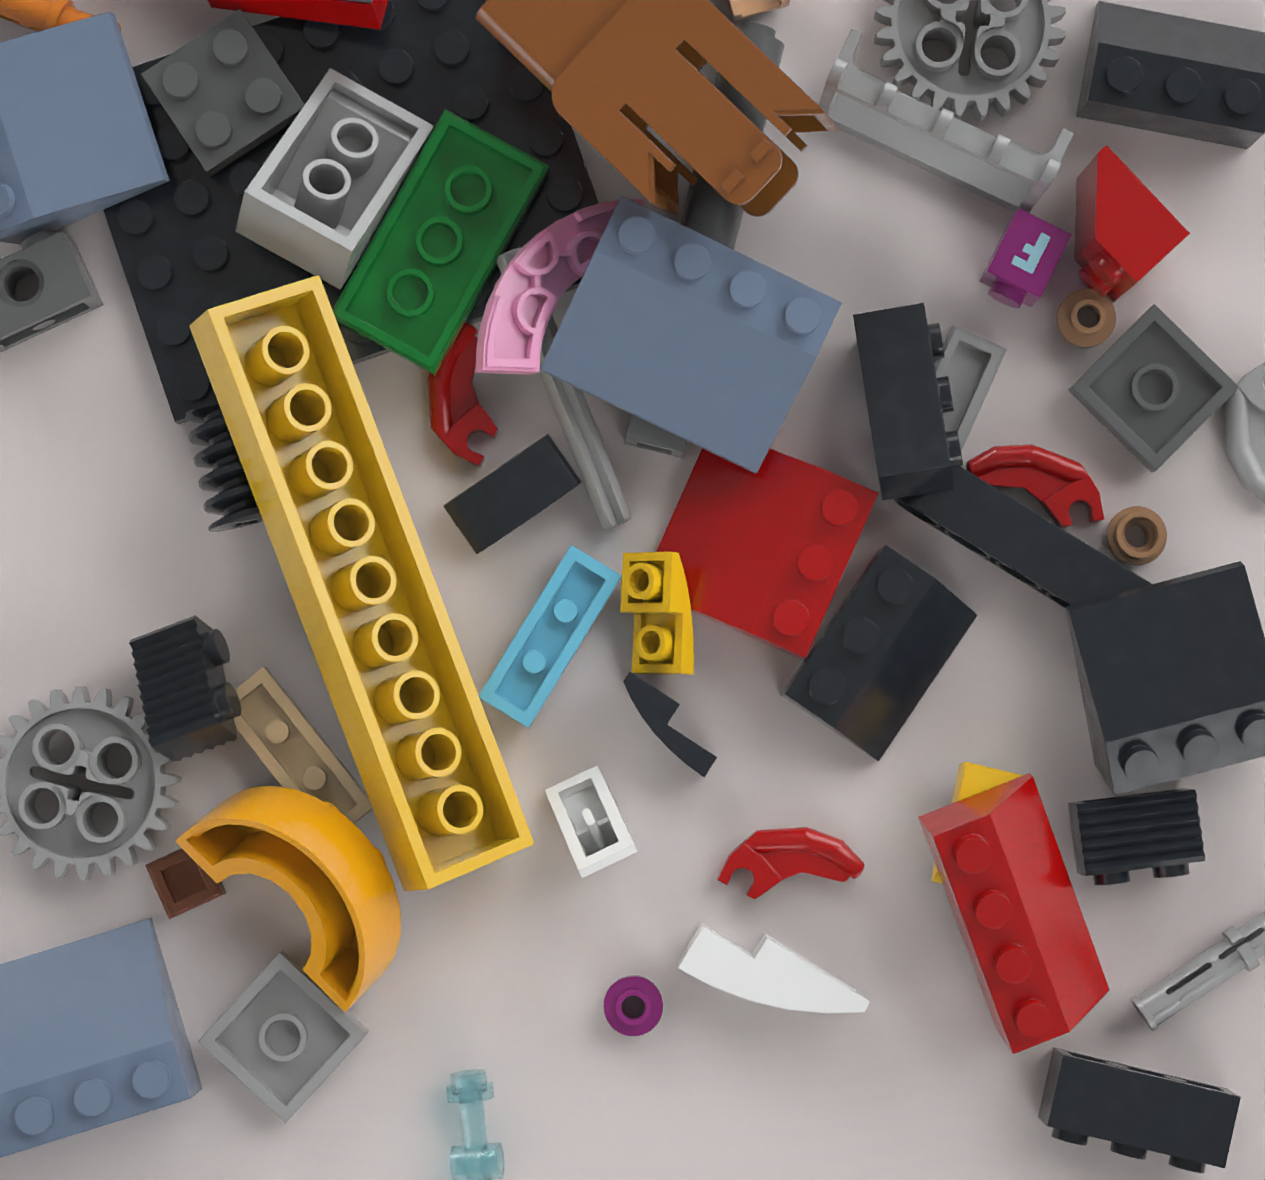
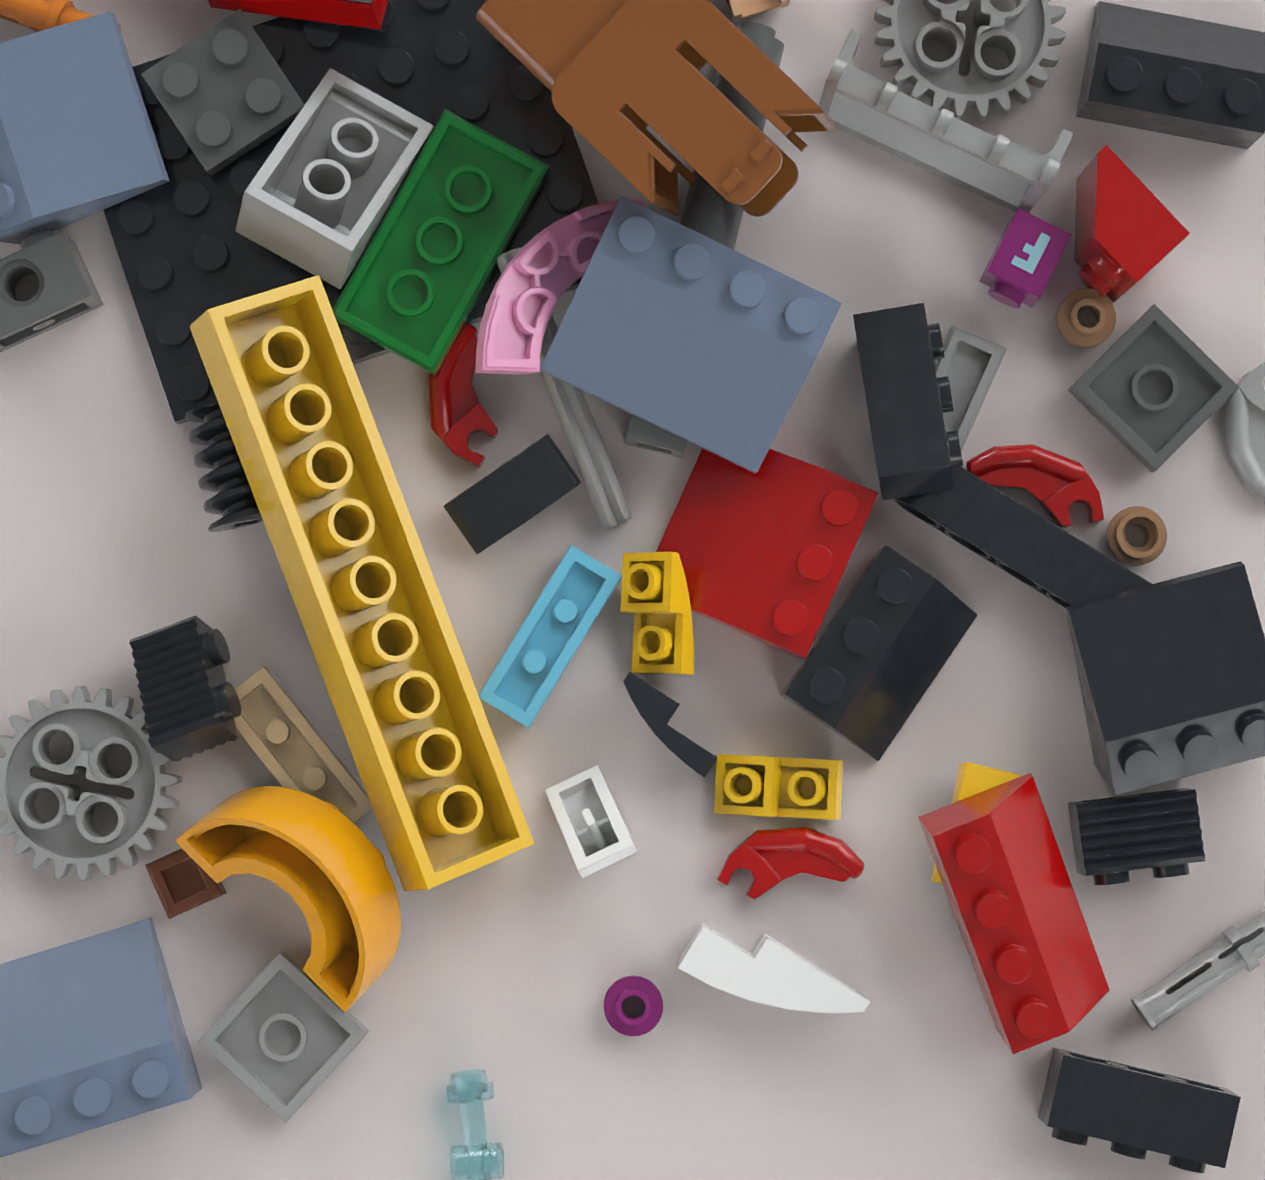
(778, 786): none -> yellow slope

